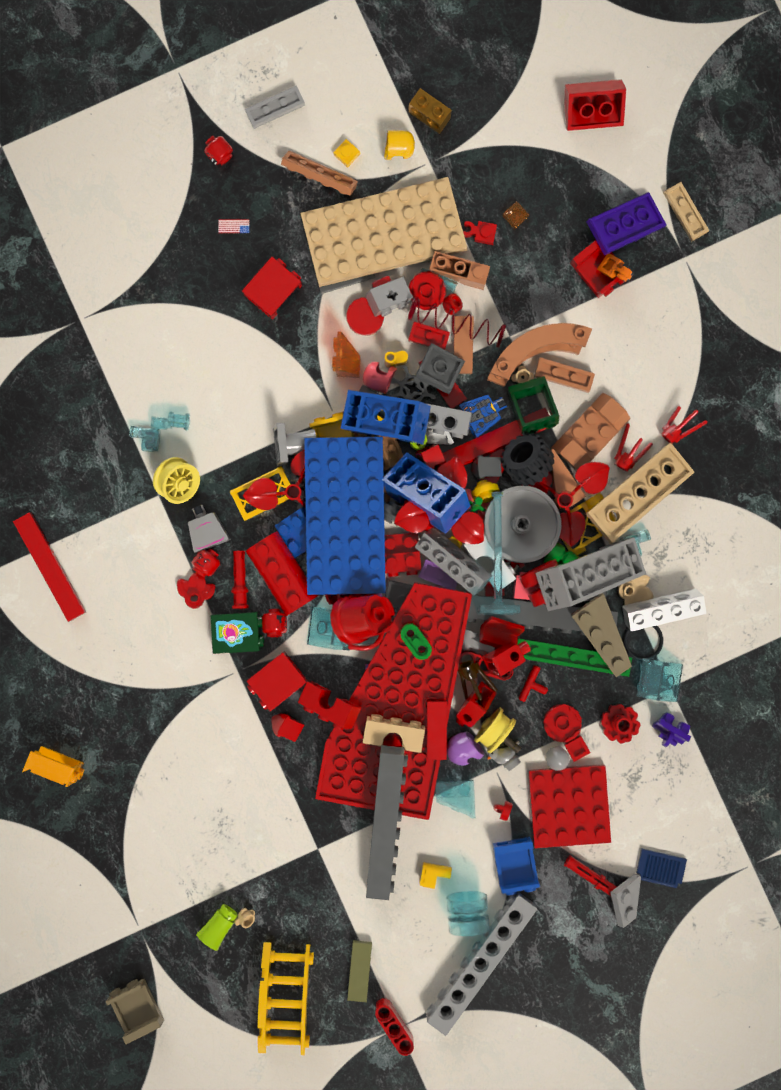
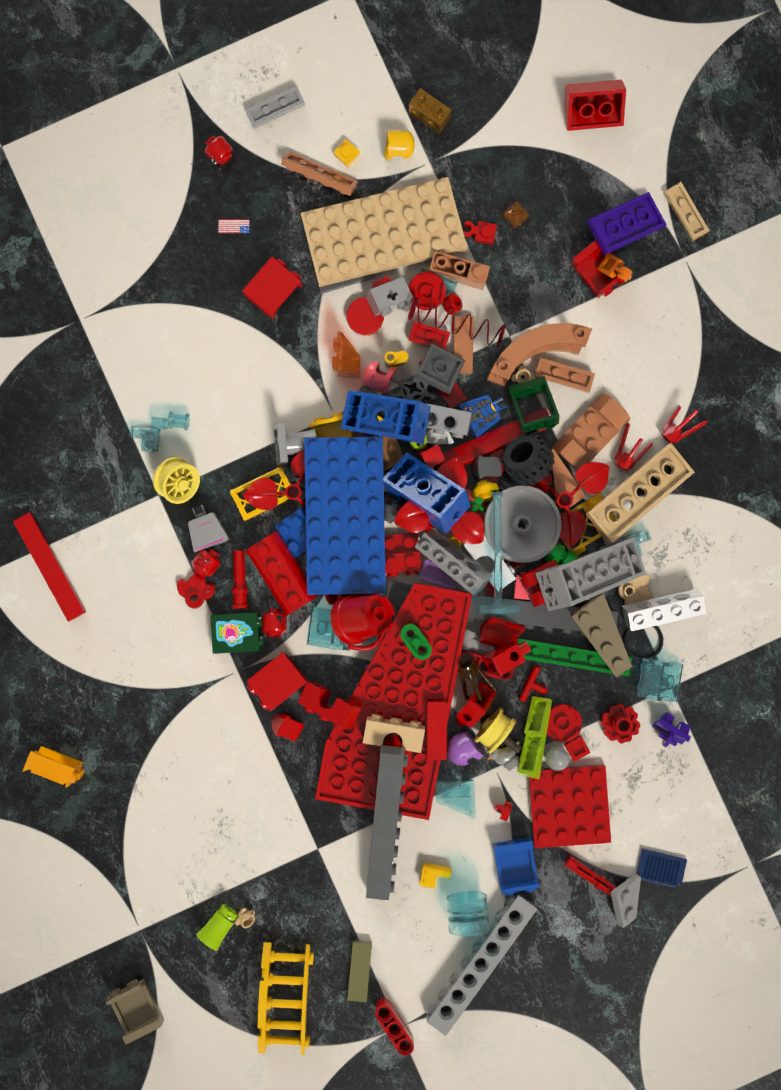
(535, 738): none -> lime slope

